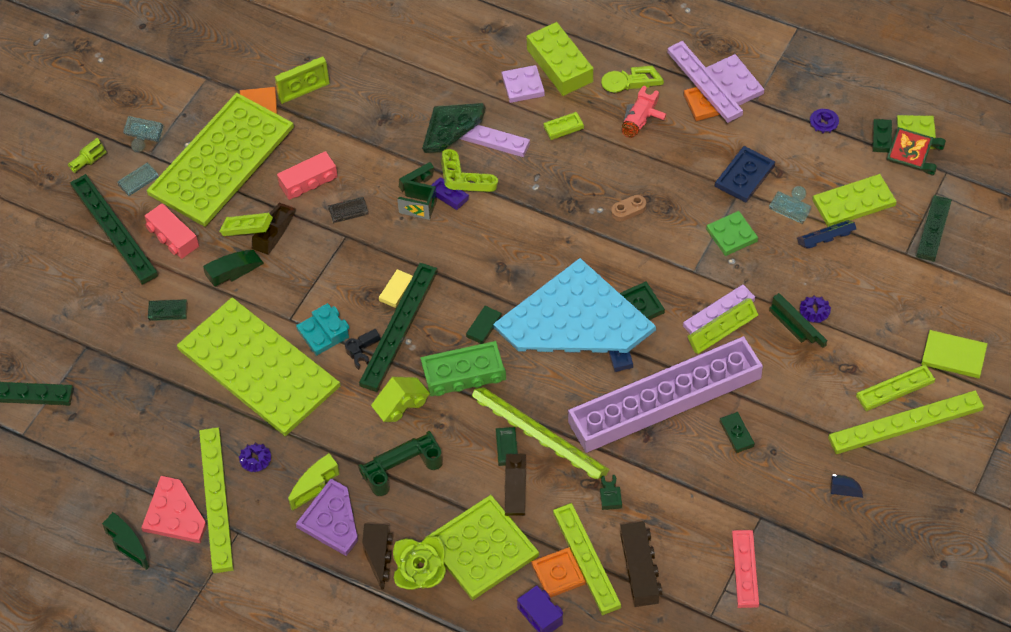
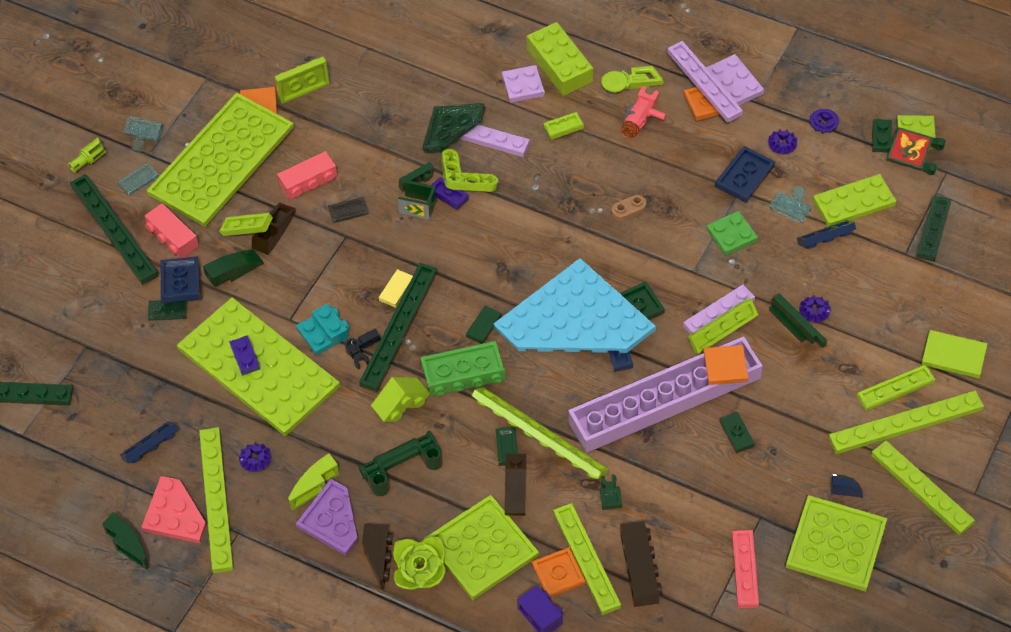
(149, 442): none -> dark blue plate
(180, 279): none -> dark blue plate
(244, 355): none -> dark purple plate
(725, 365): none -> orange tile
(782, 147): none -> dark purple gear
(836, 543): none -> lime plate
(923, 488): none -> lime plate

